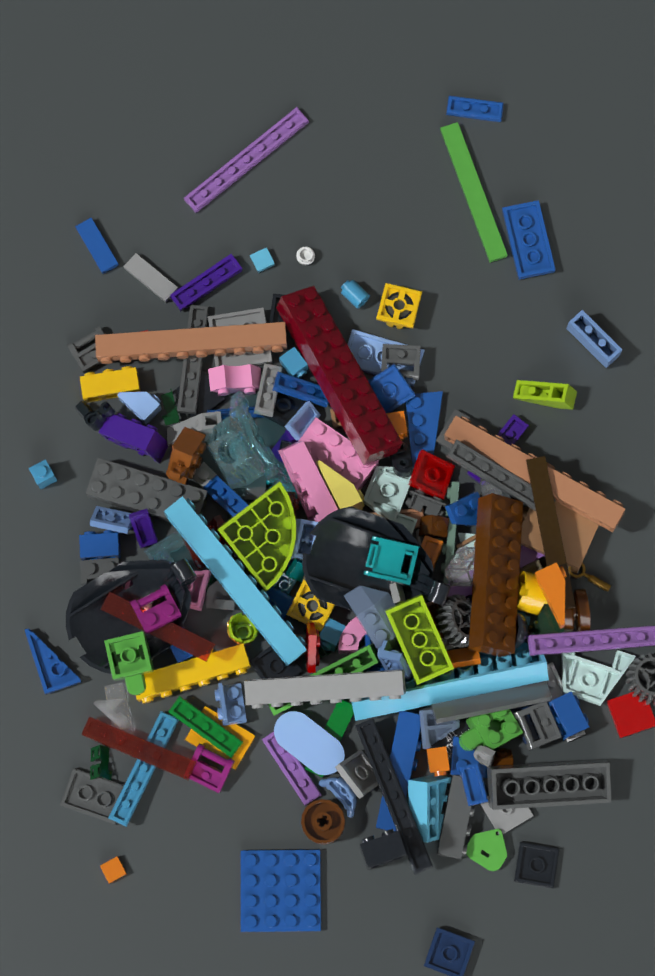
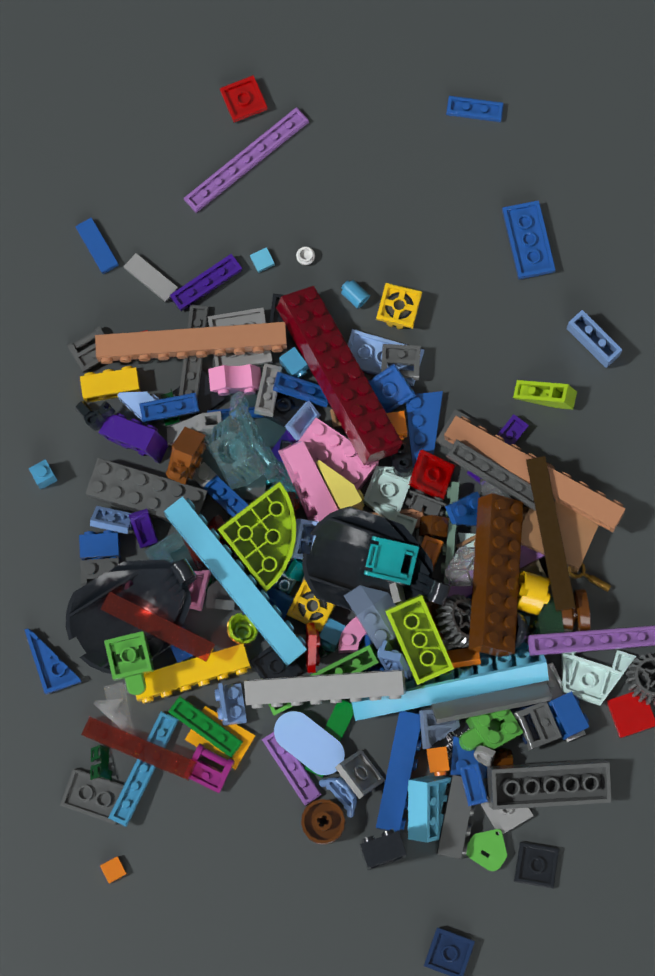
(159, 614): magenta plate -> none
(169, 407): none -> blue tile
(243, 98): none -> red plate
(280, 890): blue plate -> none
(394, 796): black tile -> none
(473, 192): bright green tile -> none
(552, 583): orange slope -> none

